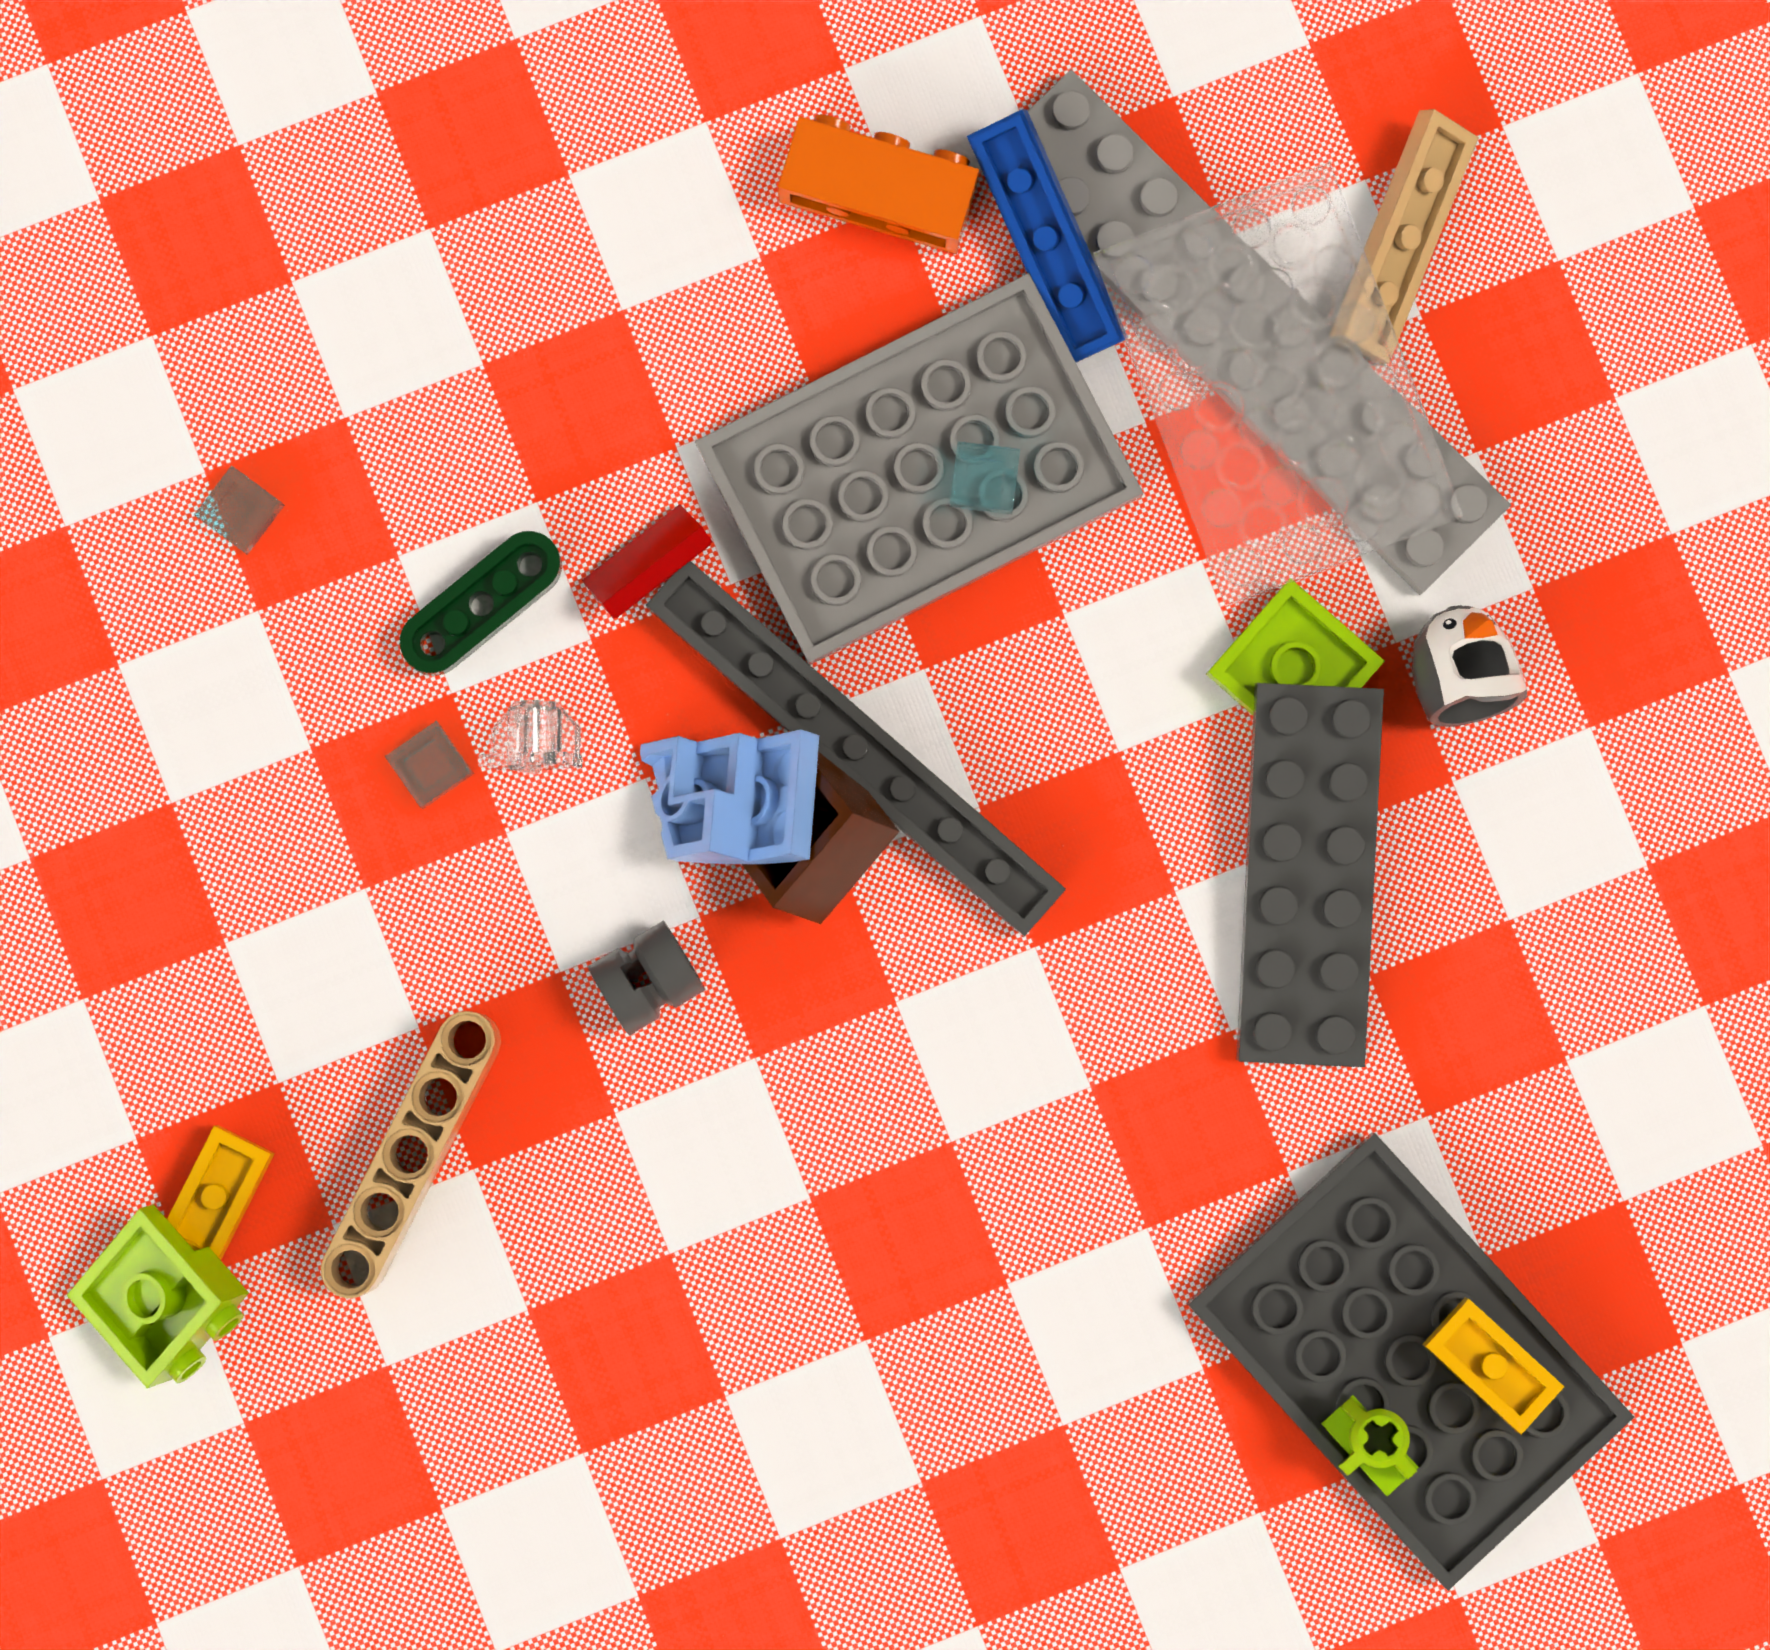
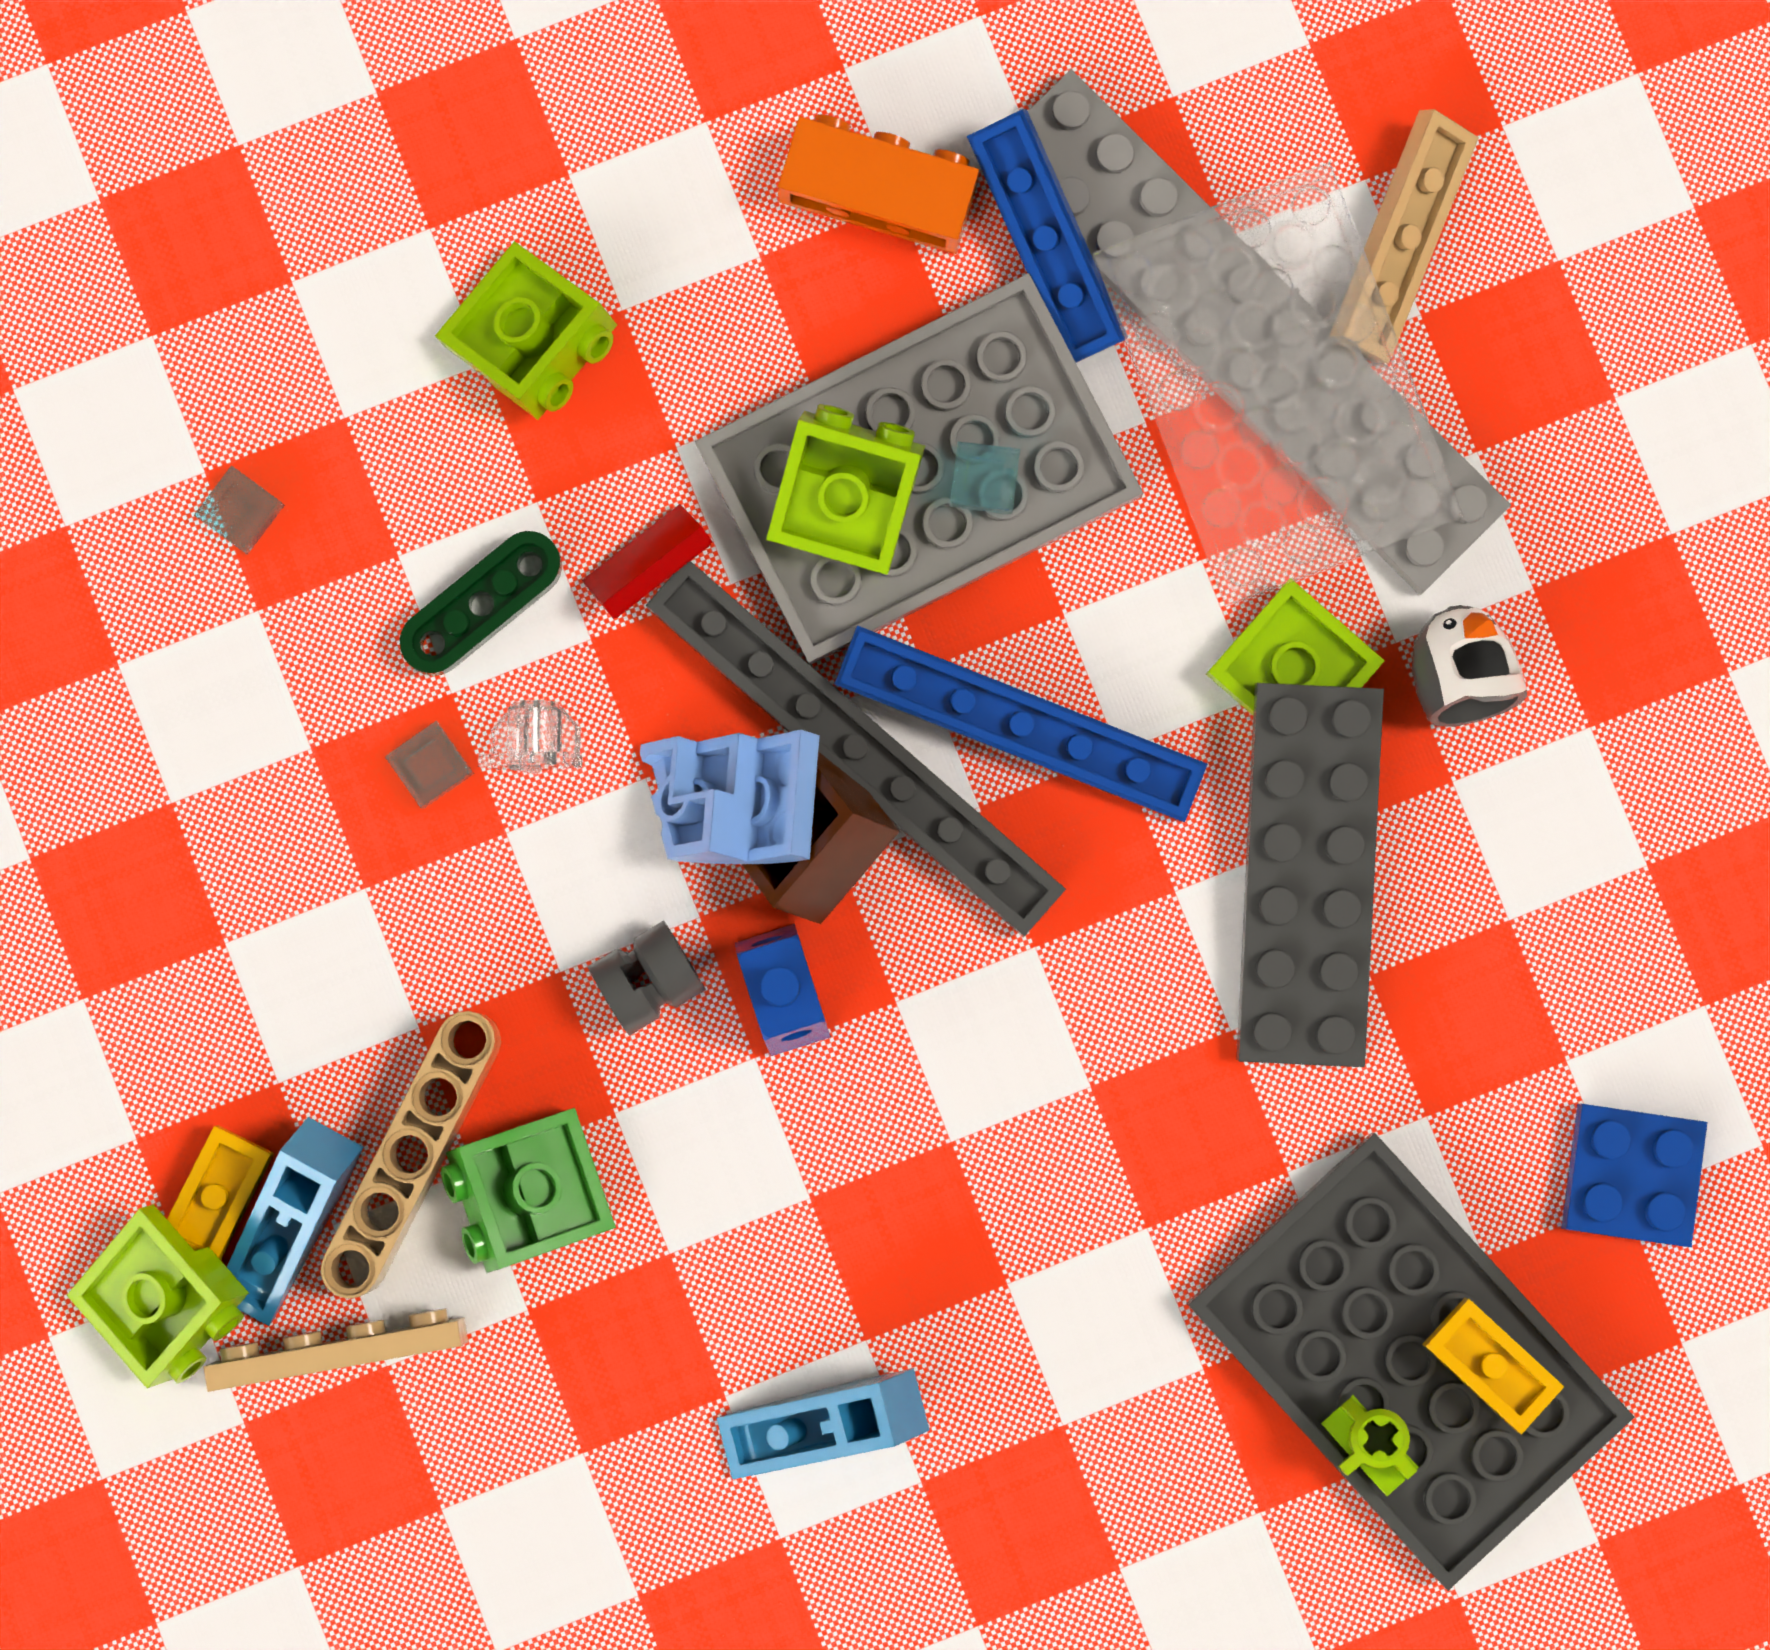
(291, 1215): none -> dark azure slope
(308, 1354): none -> tan plate
(527, 1191): none -> bright green plate
(528, 331): none -> lime plate
(782, 990): none -> blue torso
(824, 1424): none -> dark azure slope
(846, 489): none -> lime plate
(1020, 723): none -> blue tile
(1634, 1175): none -> blue plate

